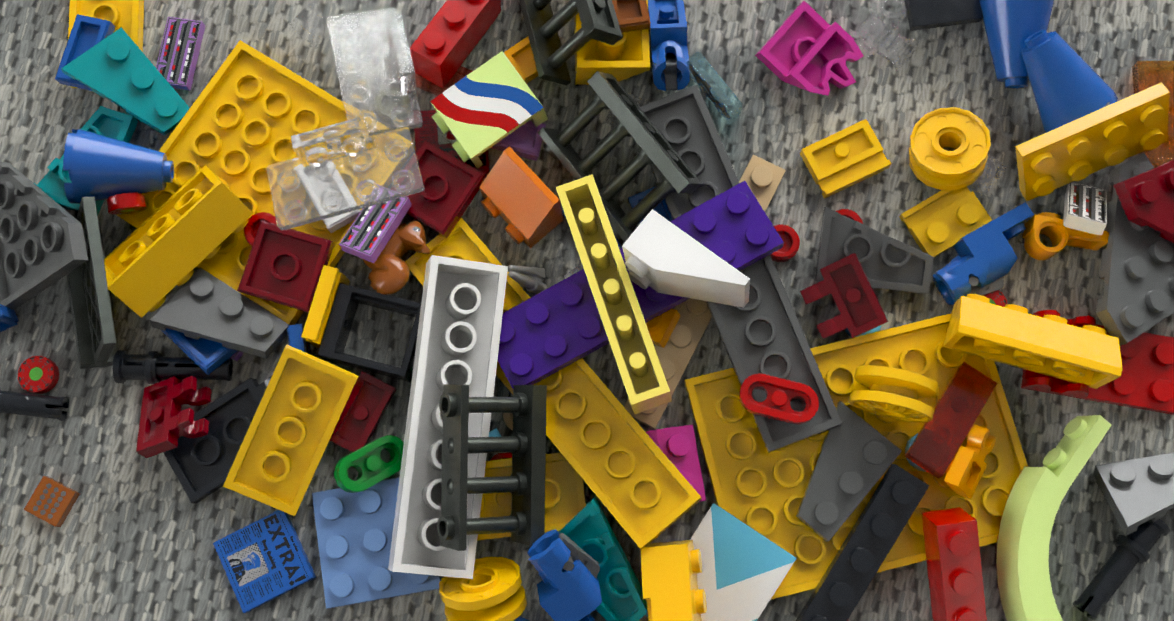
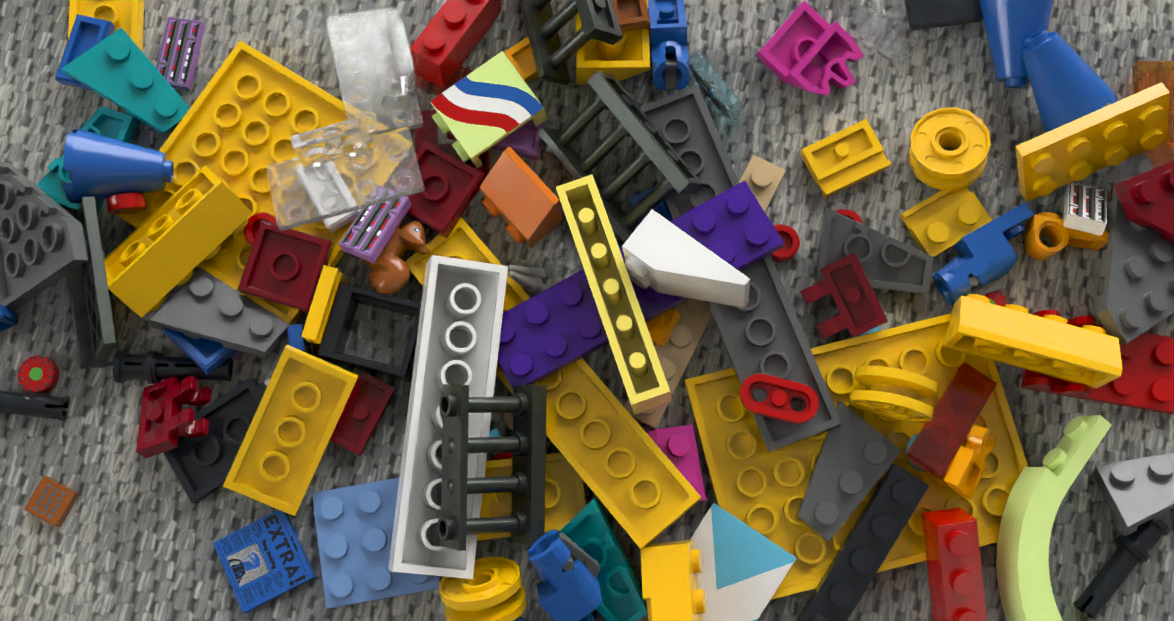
(369, 464): green plate -> none

